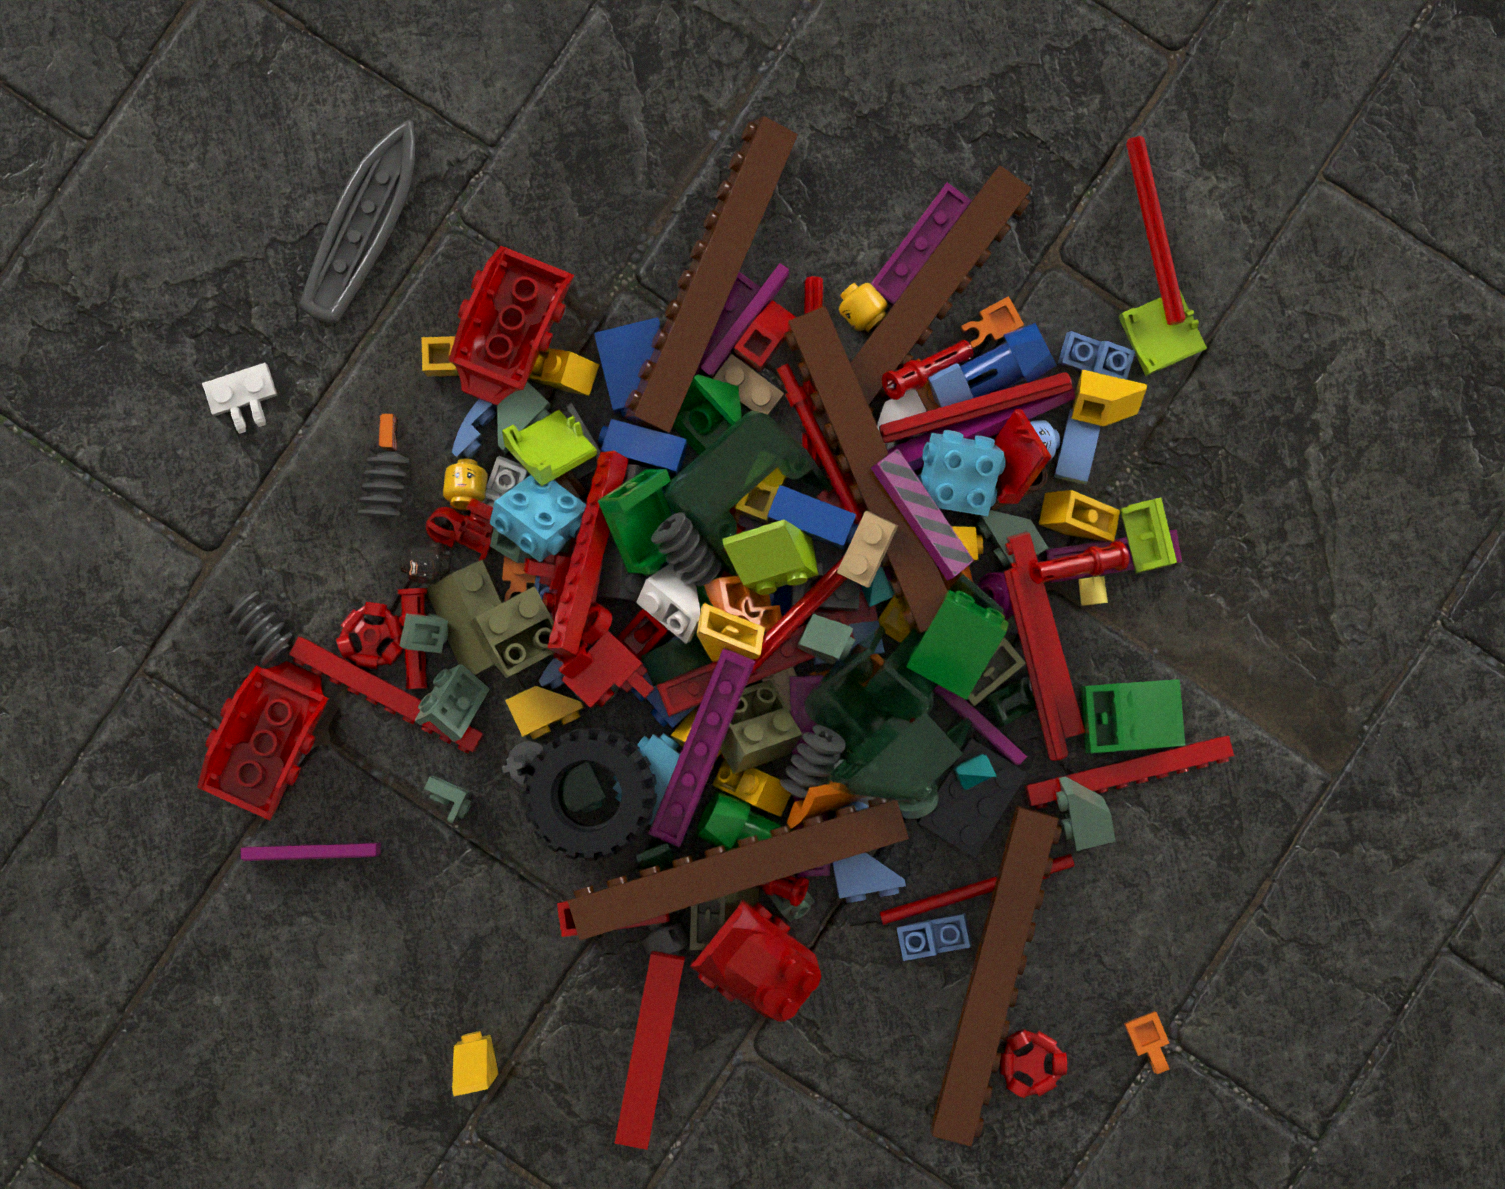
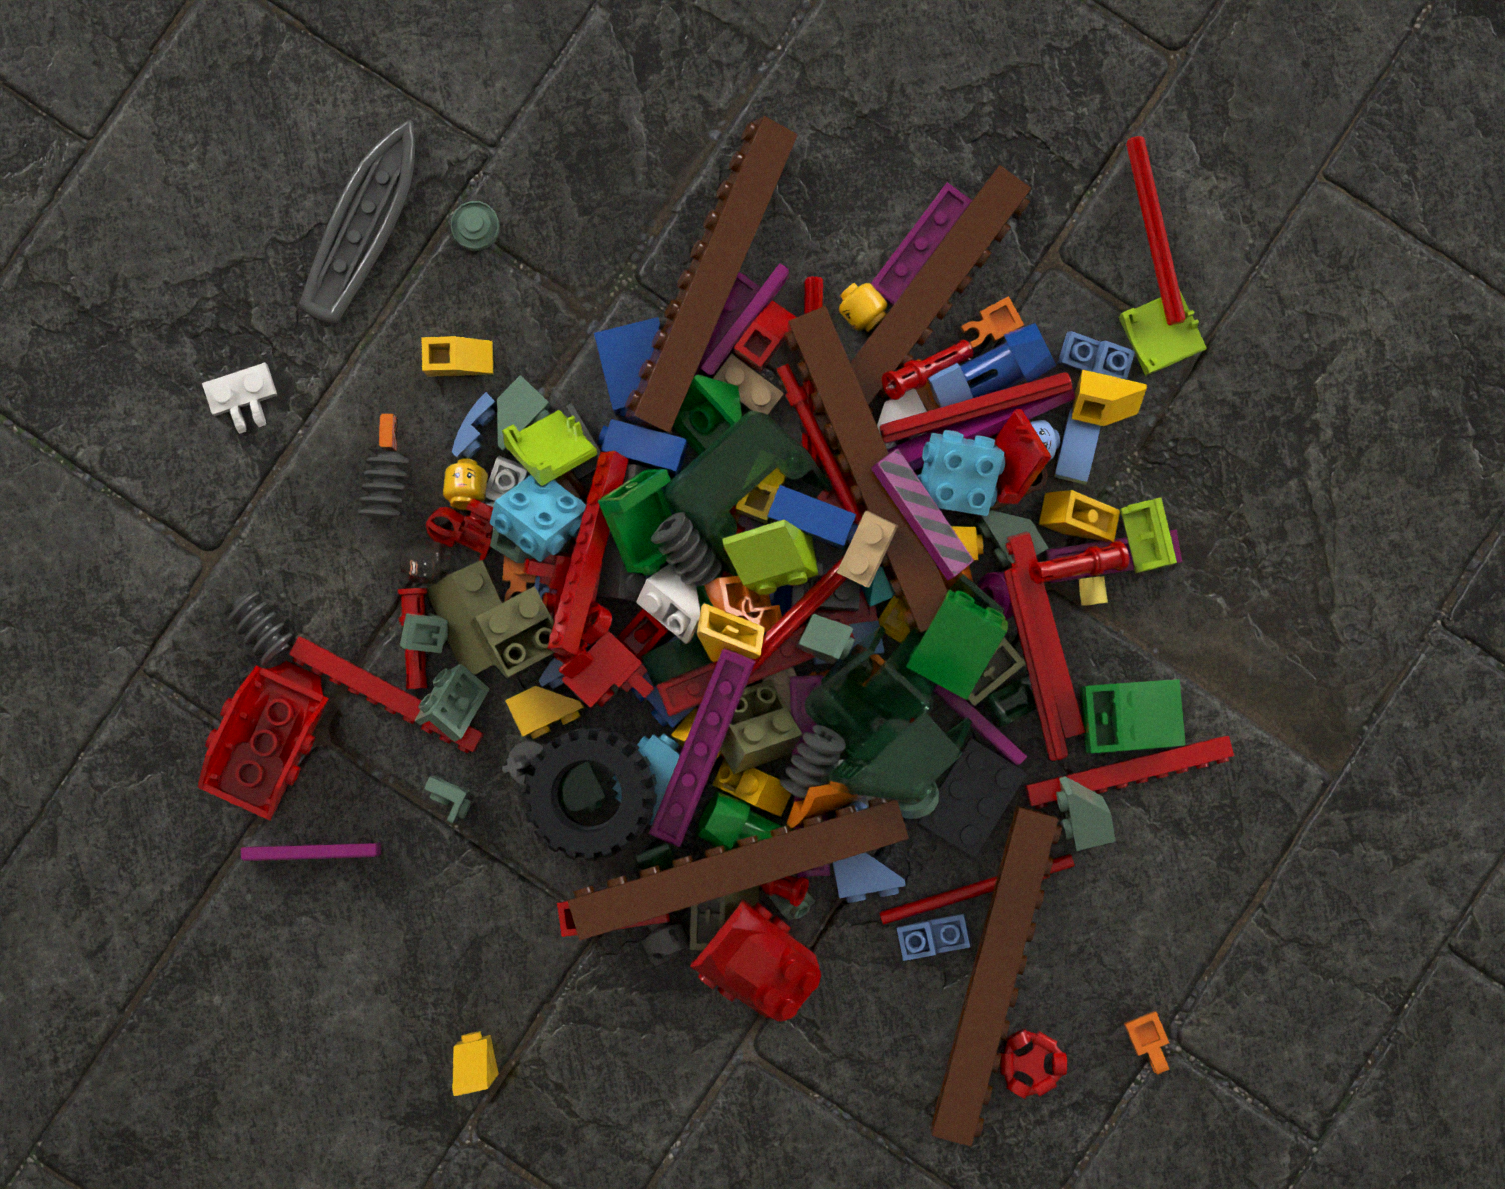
(371, 636): red piece -> none
(475, 225): none -> sand green plate
(507, 323): red slope -> none
(564, 371): yellow slope -> none
(649, 1049): red tile -> none
(974, 771): teal slope -> none

